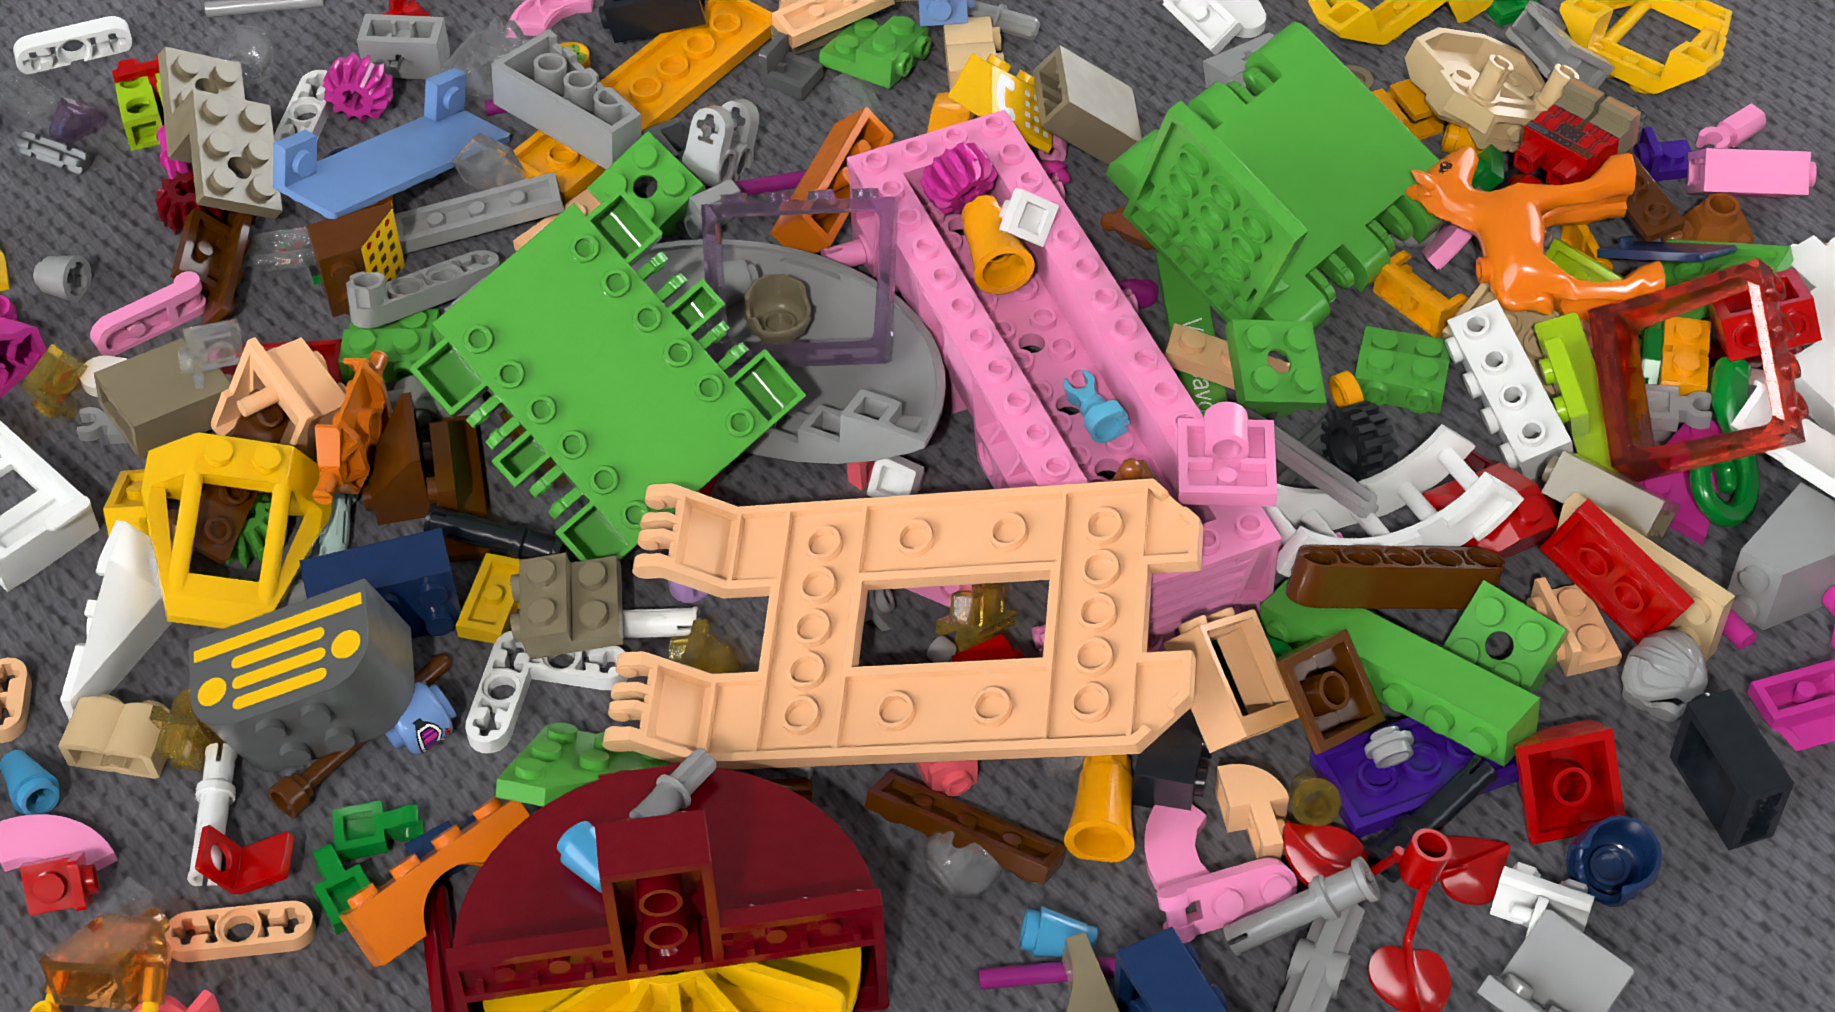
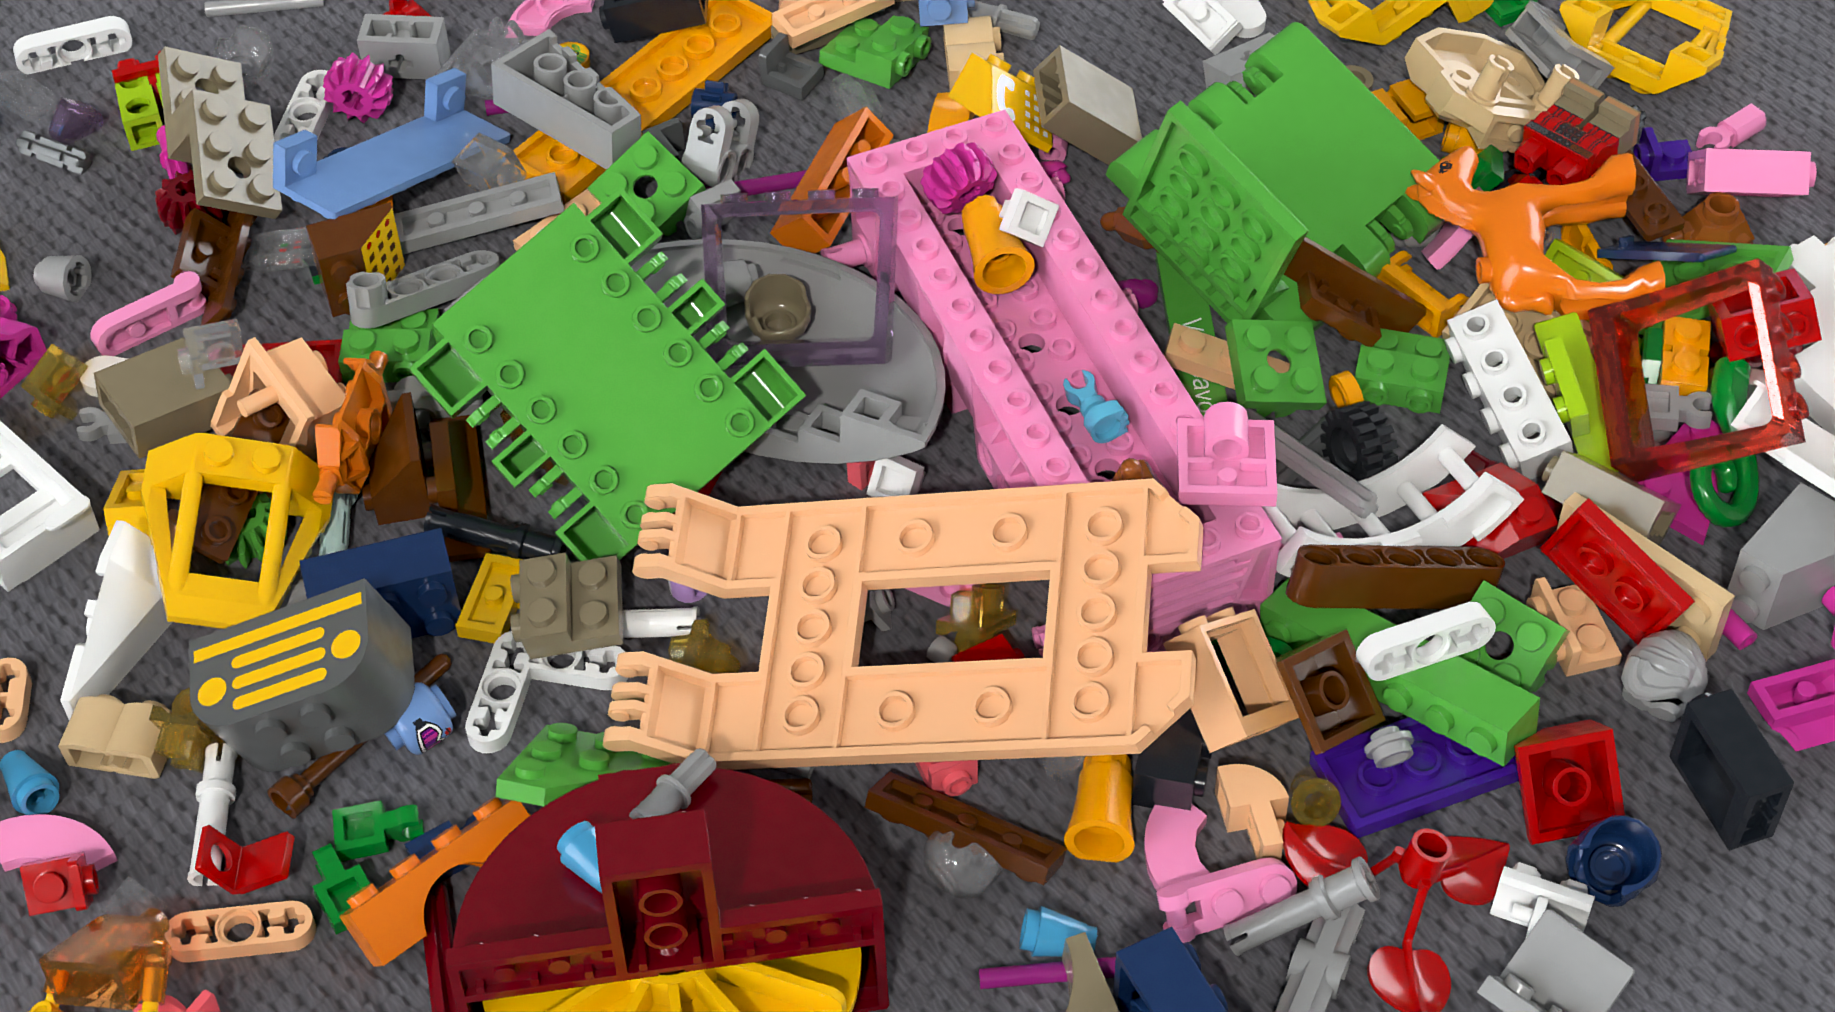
(714, 94): none -> dark blue gear
(1349, 296): none -> reddish brown bracket
(1396, 650): none -> white beam
(1434, 813): black pin -> none

